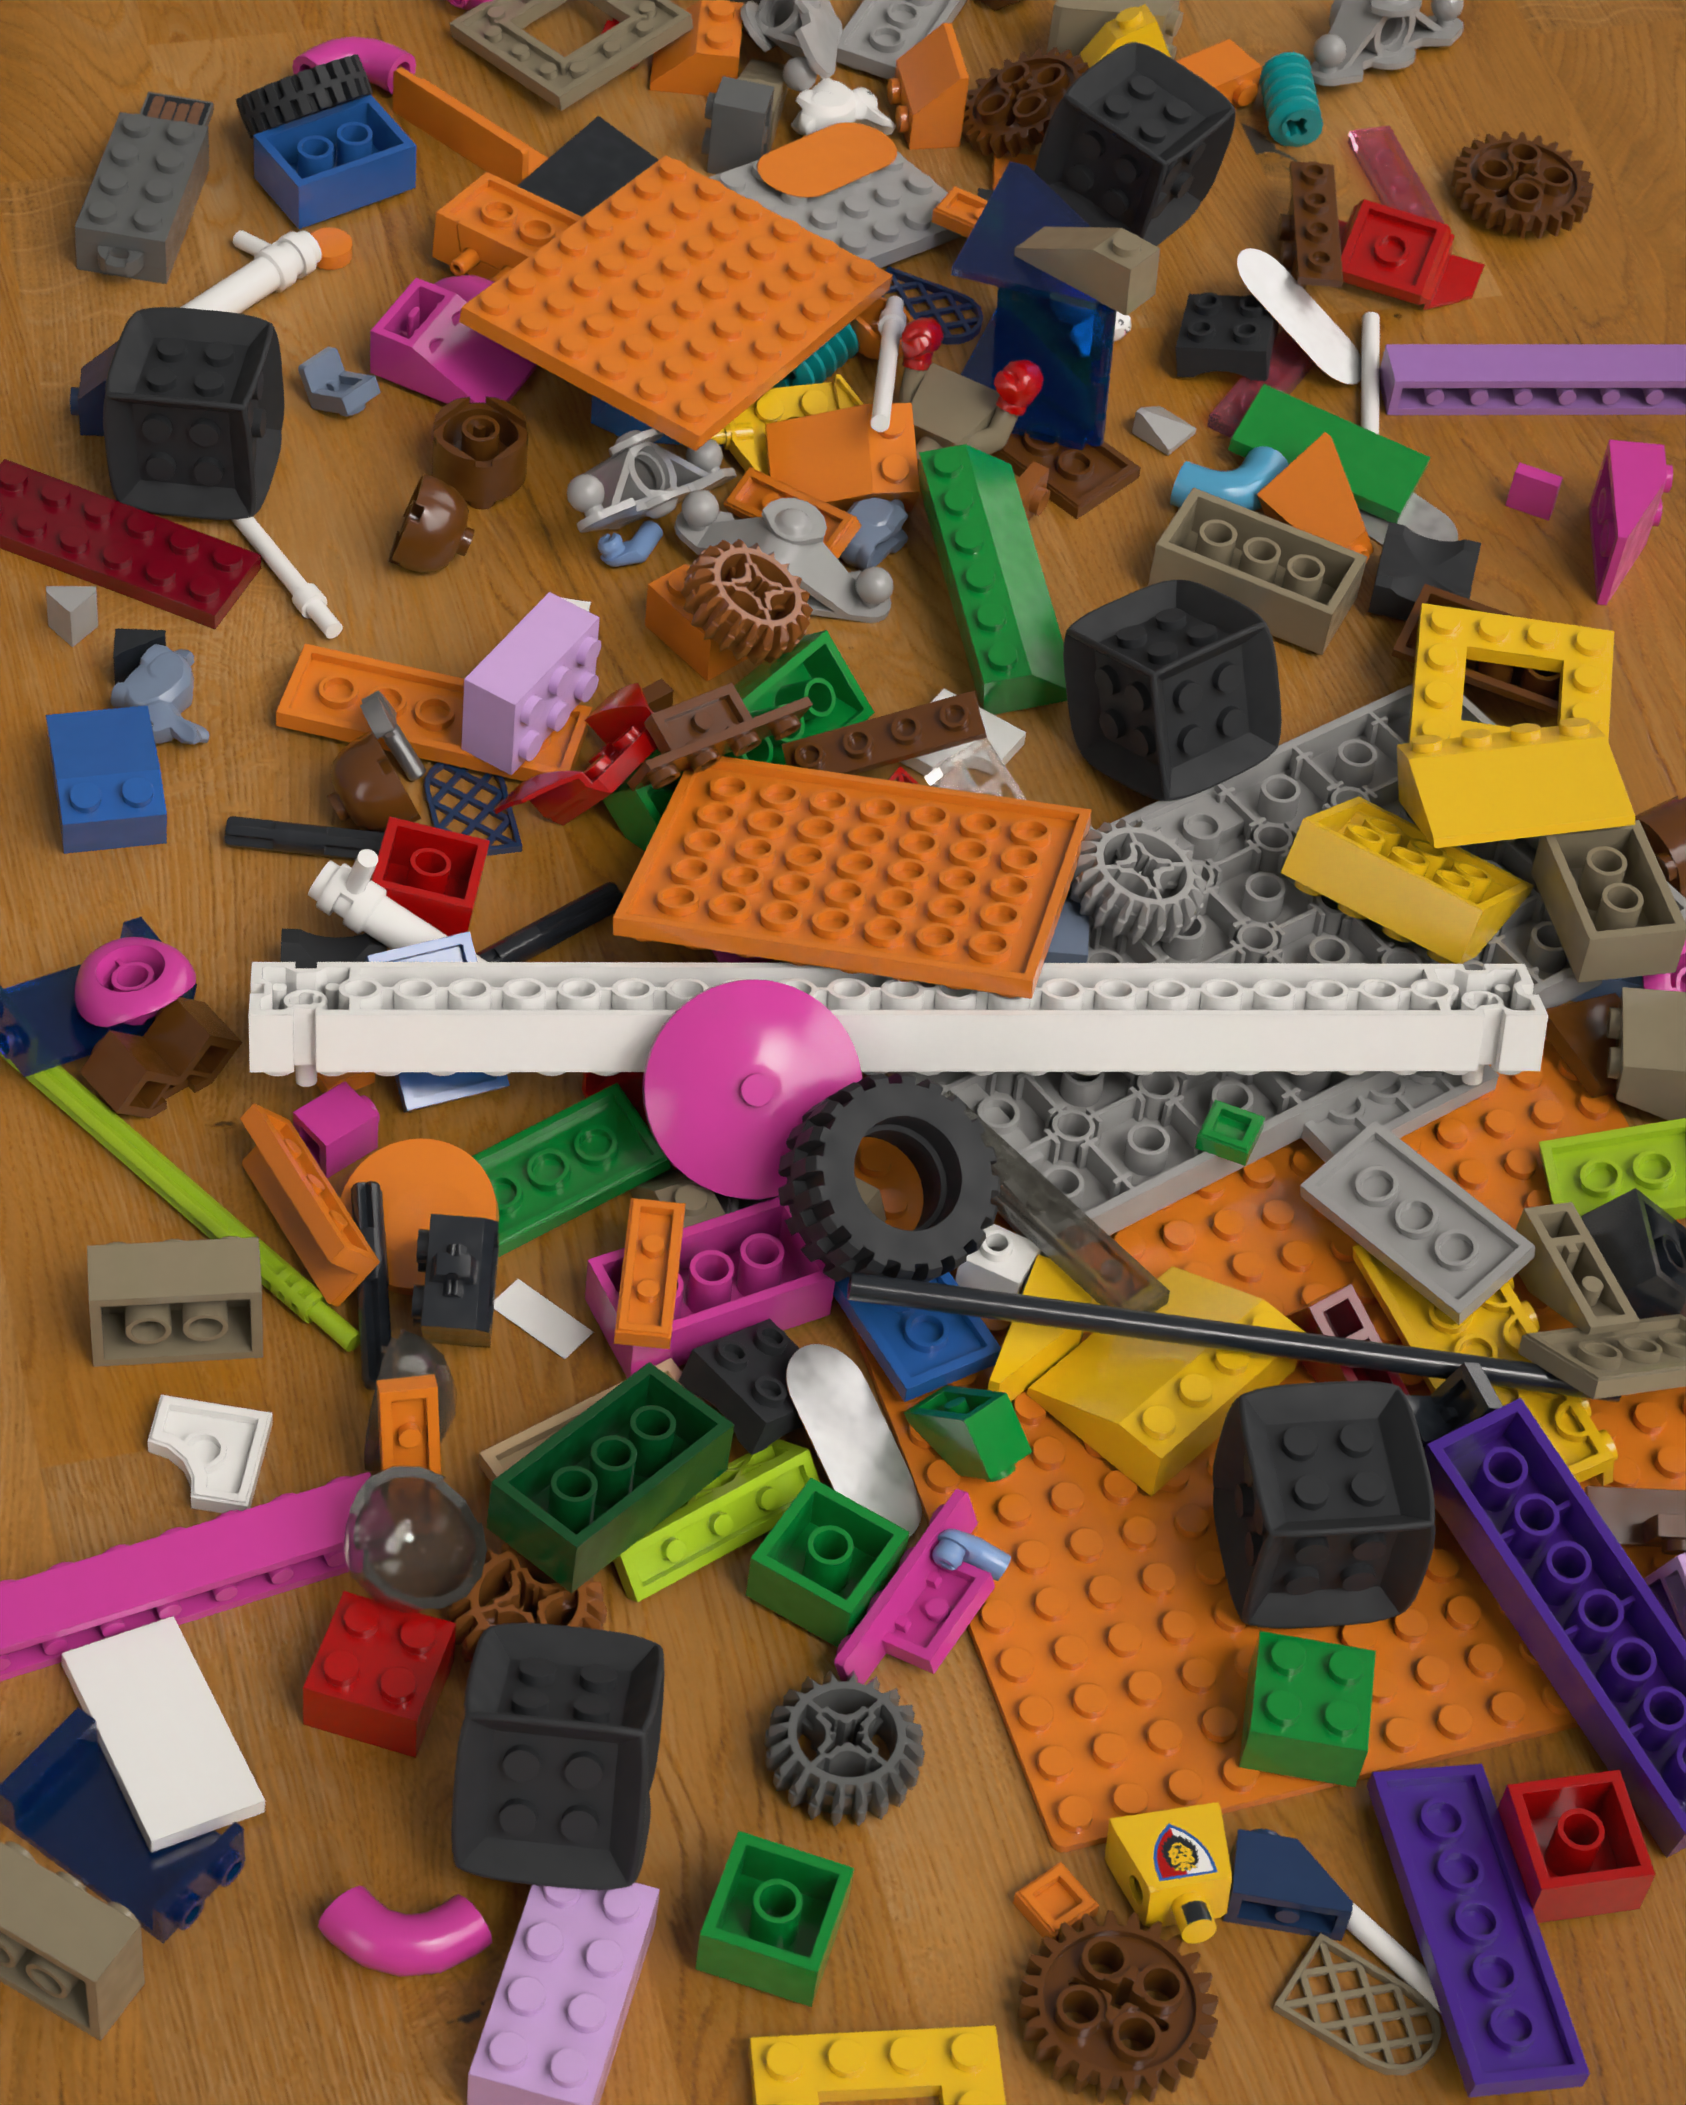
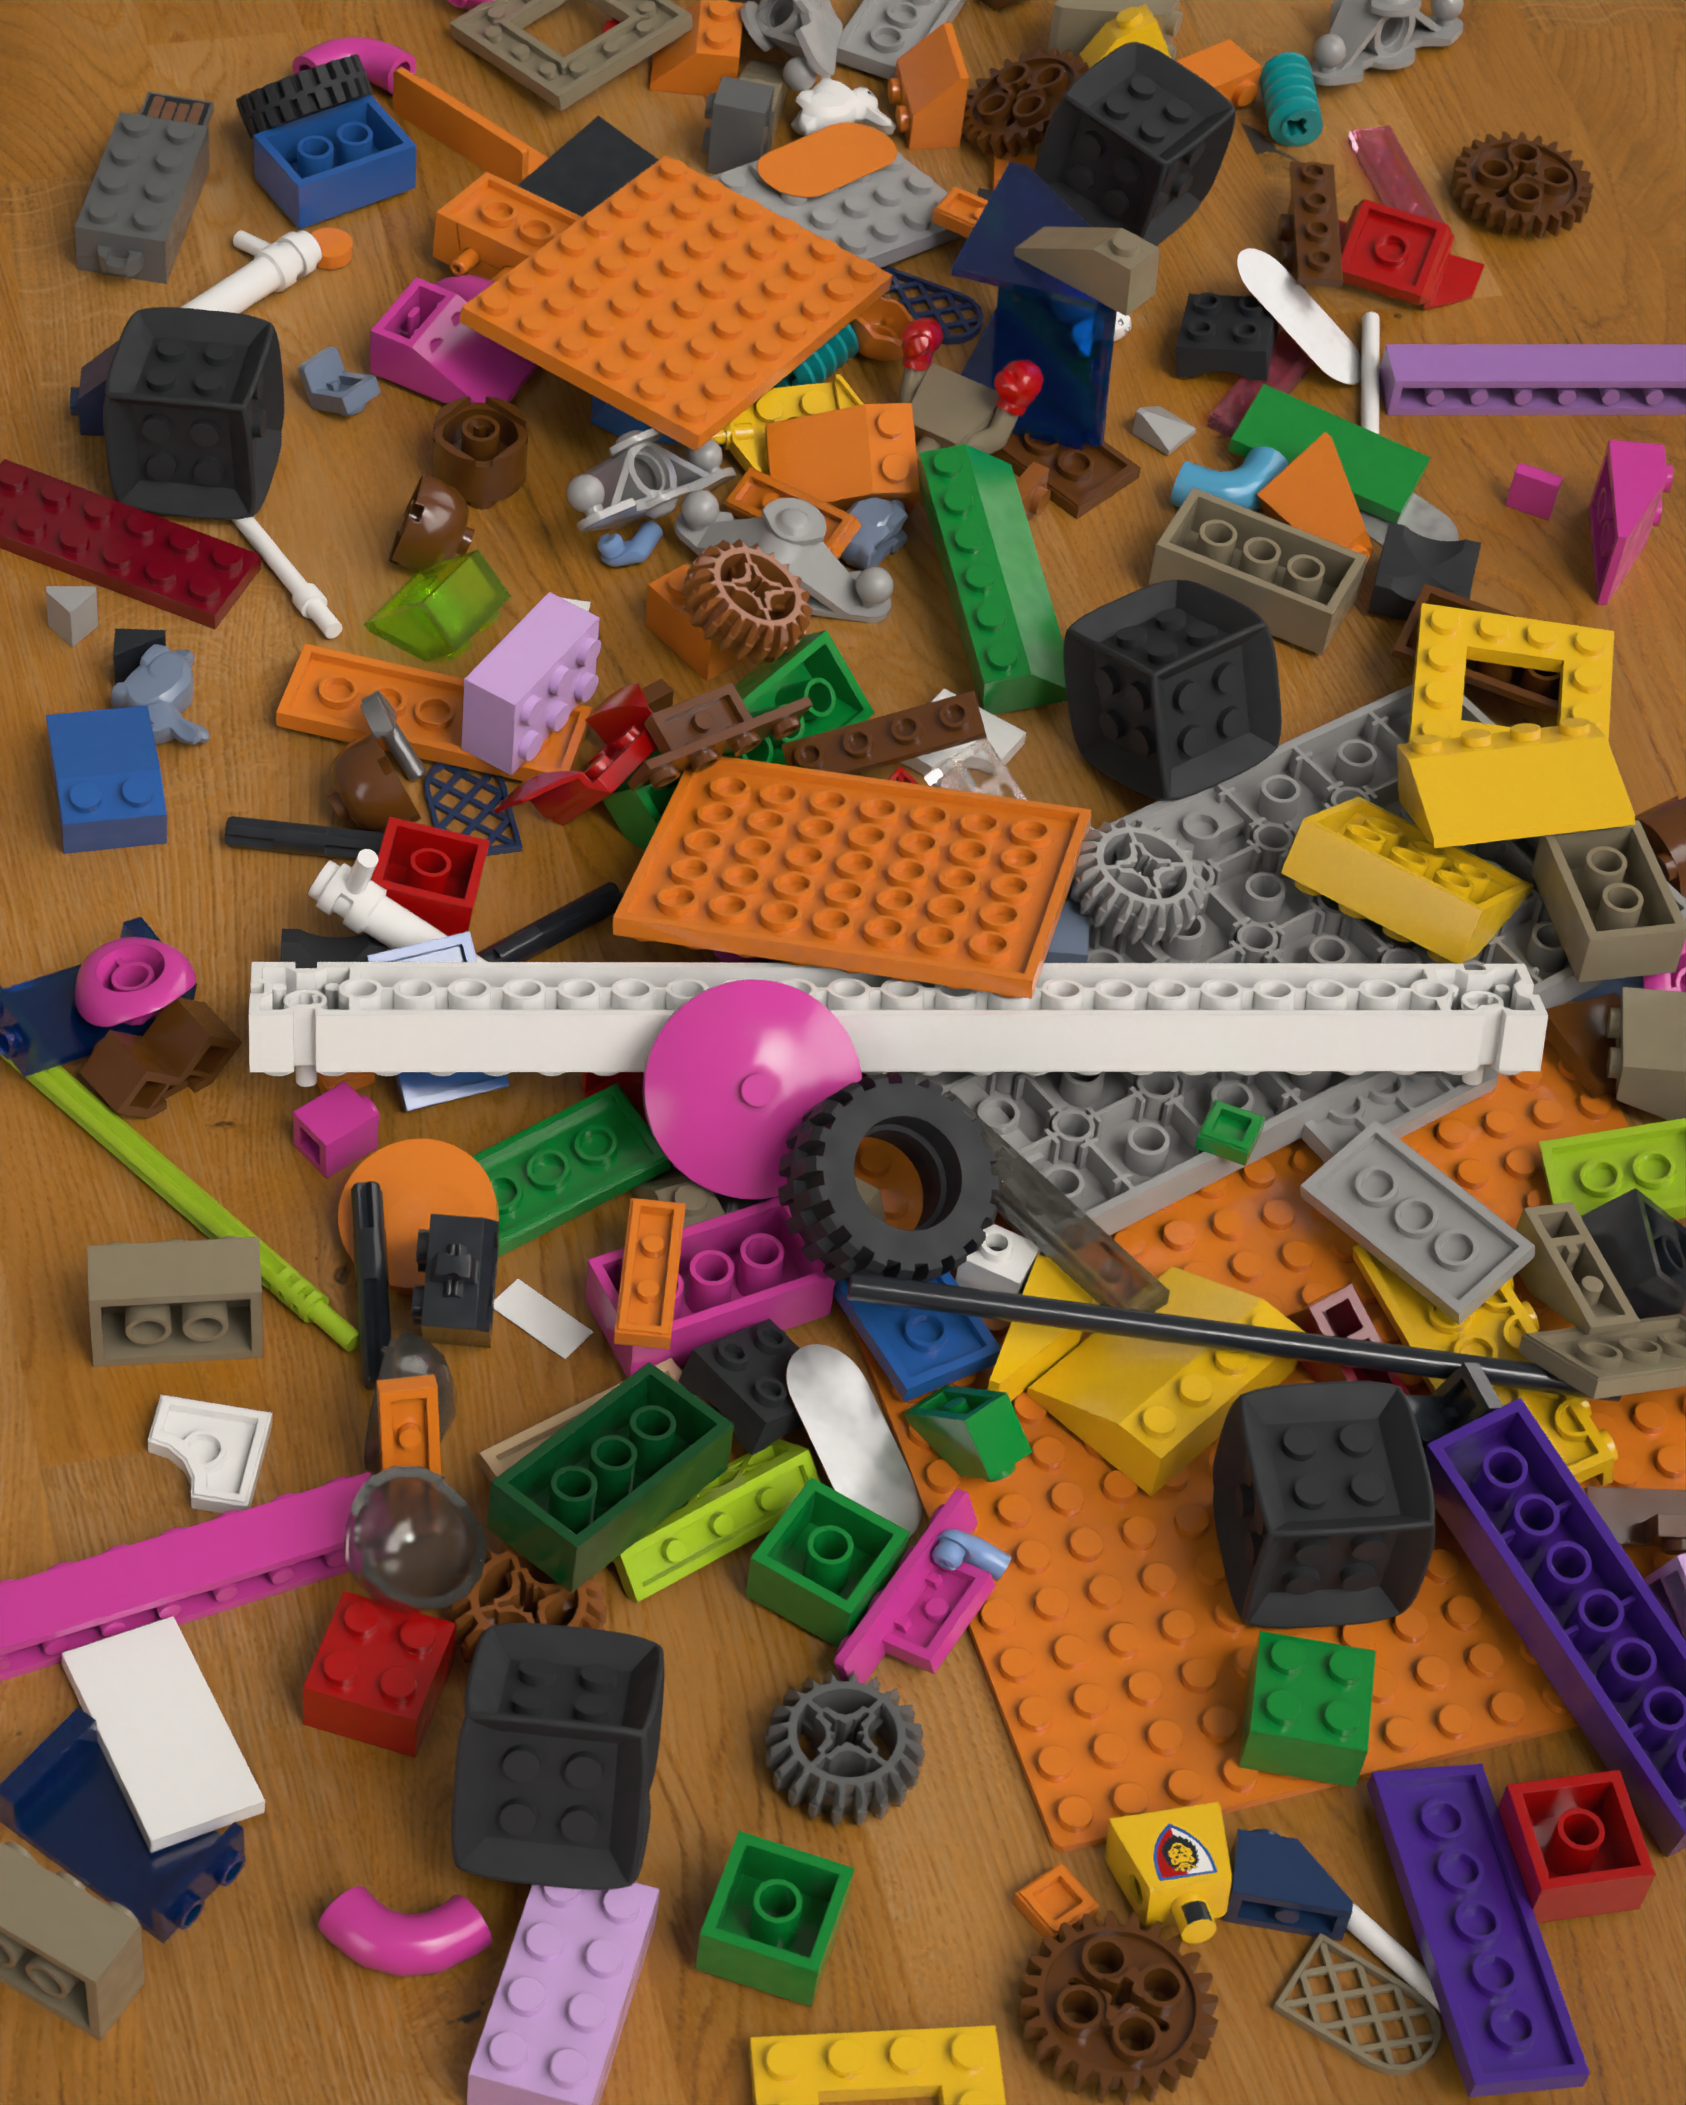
(306, 1206): orange panel -> none
(442, 608): none -> clear neon green slope
(891, 325): white bar -> none

